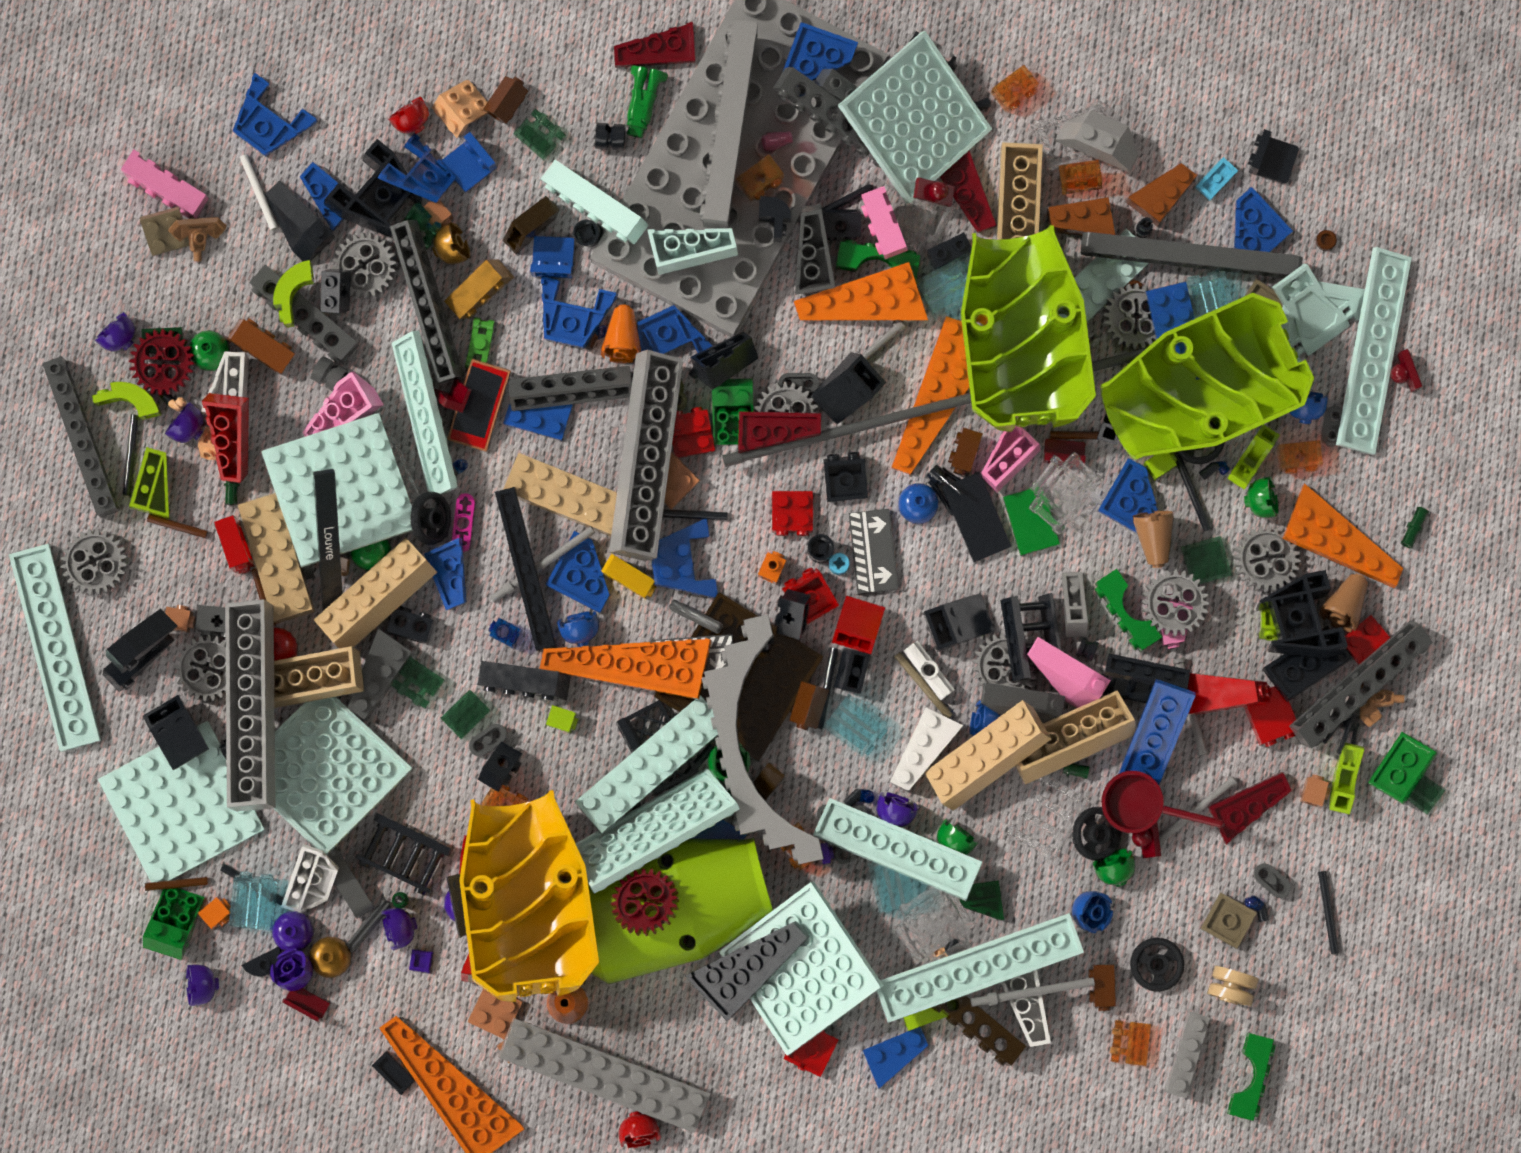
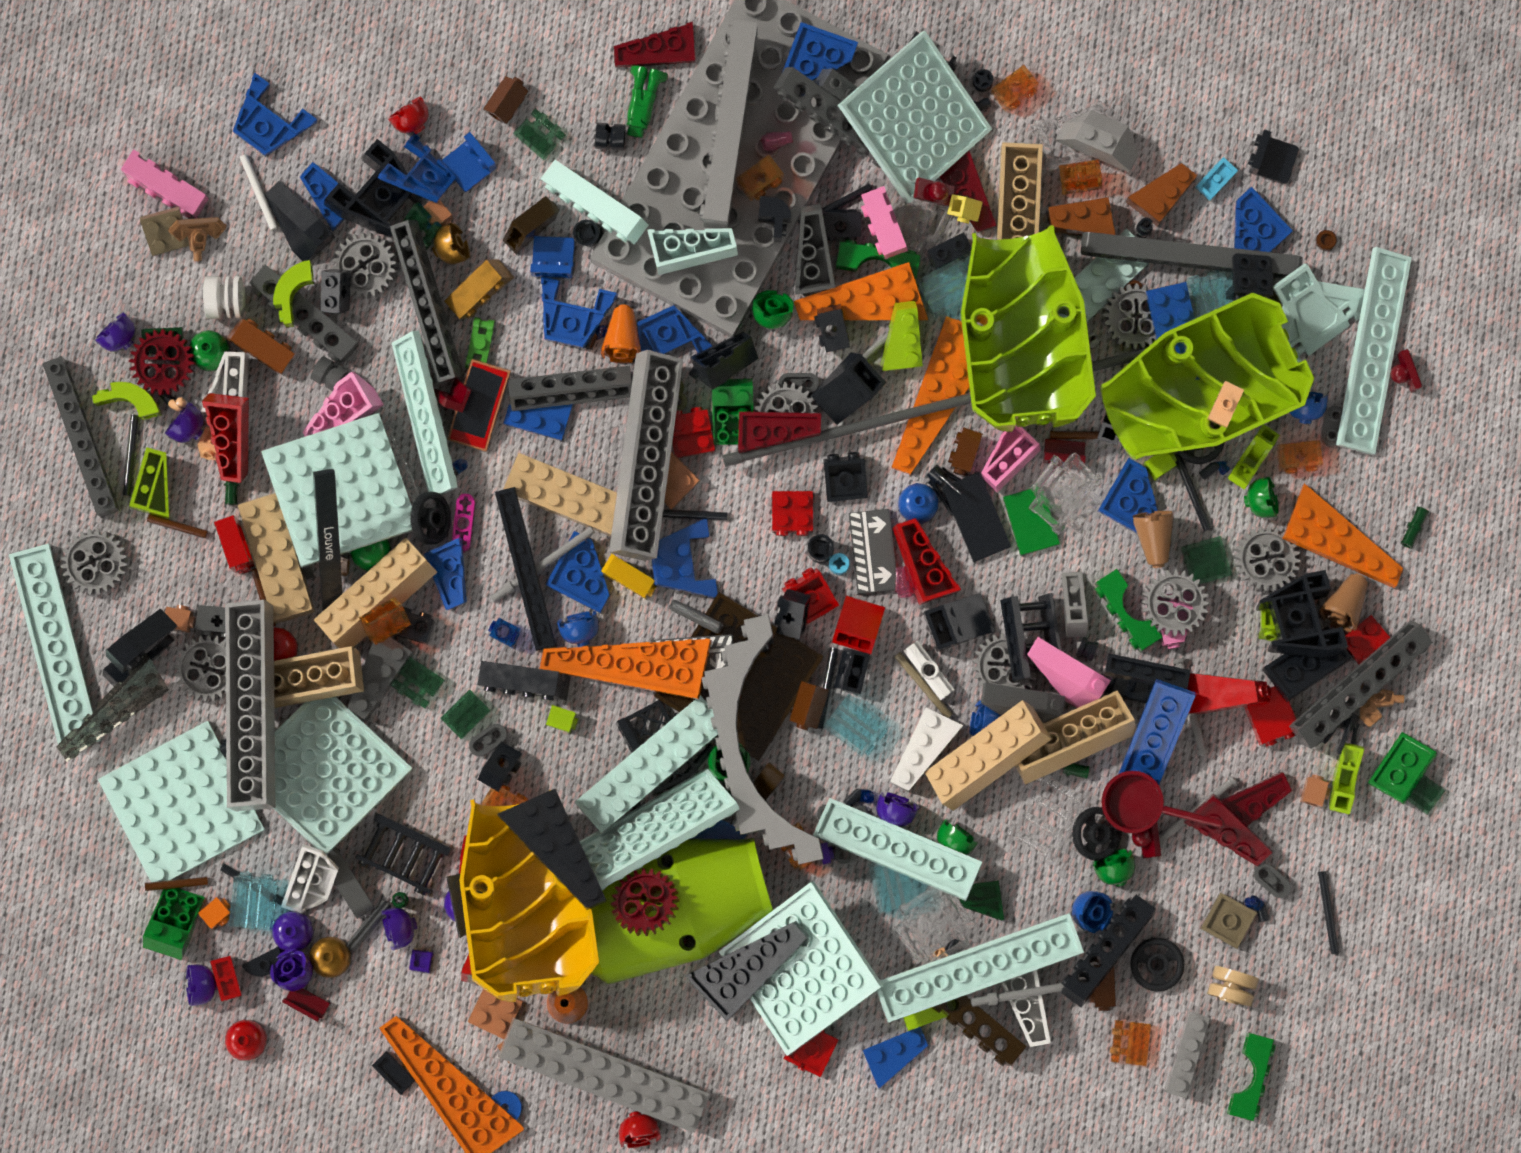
(116, 707): none -> clear smoke wing
(175, 732): black slope -> none
(225, 297): none -> white wheel
(225, 978): none -> red hinge
(245, 1040): none -> red cylinder
(385, 621): none -> clear orange brick
(460, 107): light nougat bracket -> none
(511, 1100): none -> blue piece
(552, 839): none -> black wing
(772, 309): none -> green cylinder
(772, 567): orange brick -> none
(832, 316): none -> black brick
(903, 339): none -> lime wedge
(903, 583): none -> clear pink cone
(923, 563): none -> red wedge
(964, 208): none -> light yellow brick
(984, 76): none -> black wheel
(1081, 992): none -> black brick
(1225, 404): none -> light nougat plate
(1233, 834): none -> dark red wing
(1250, 276): none -> black bracket

